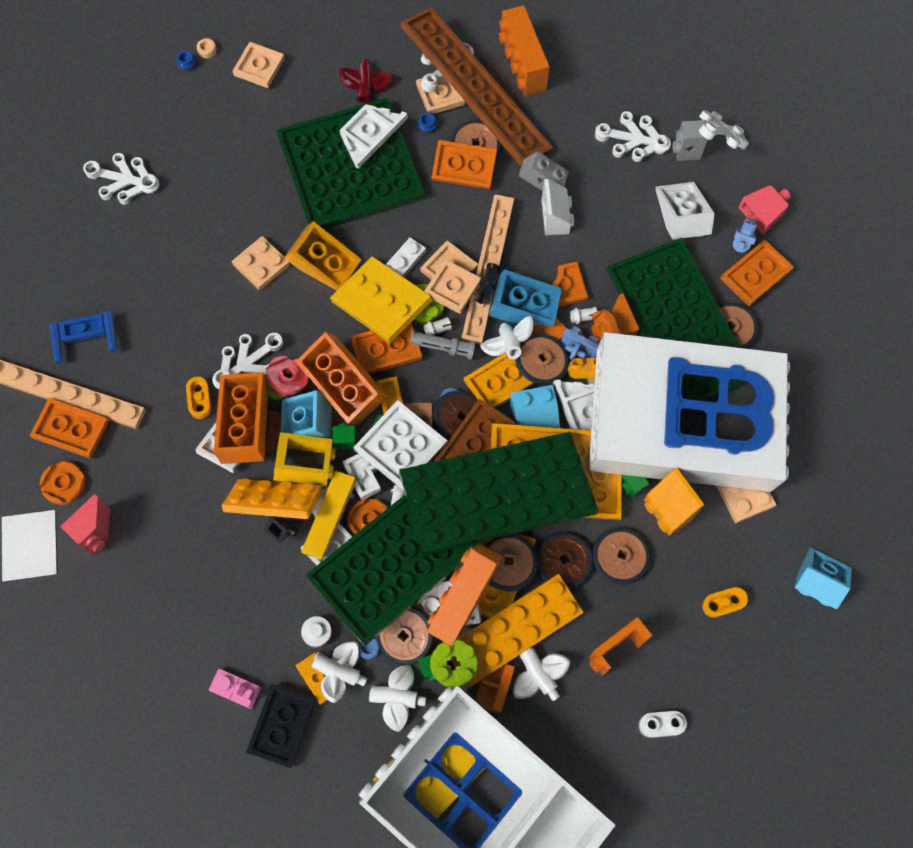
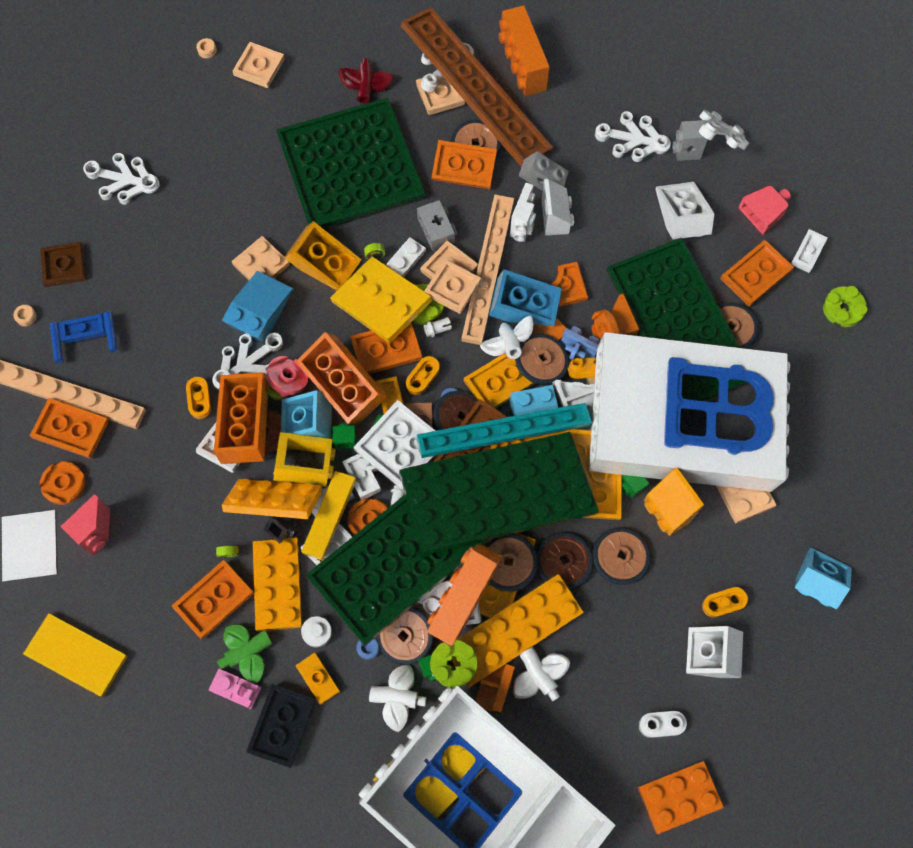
(25, 315): none -> light nougat tile
(63, 264): none -> reddish brown tile
(75, 655): none -> yellow tile
(186, 60): blue plate -> none
(212, 599): none -> orange plate
(227, 551): none -> lime tile
(245, 652): none -> bright green plant
(258, 306): none -> dark azure slope
(277, 585): none -> light orange plate
(339, 670): white plant -> none
(369, 130): white wing -> none
(374, 250): none -> lime tile
(421, 376): none -> light orange plate
(427, 122): blue plate -> none
(436, 225): none -> light grey brick
(452, 346): light grey pin -> none
(487, 283): black pin -> none
(503, 430): none -> teal plate
(523, 216): none -> white plate
(582, 314): white pin -> none
(634, 630): orange panel -> none
(680, 797): none -> orange plate
(715, 652): none -> white slope
(745, 235): medium blue hips -> none
(809, 251): none -> white plate
(849, 296): none -> lime plate

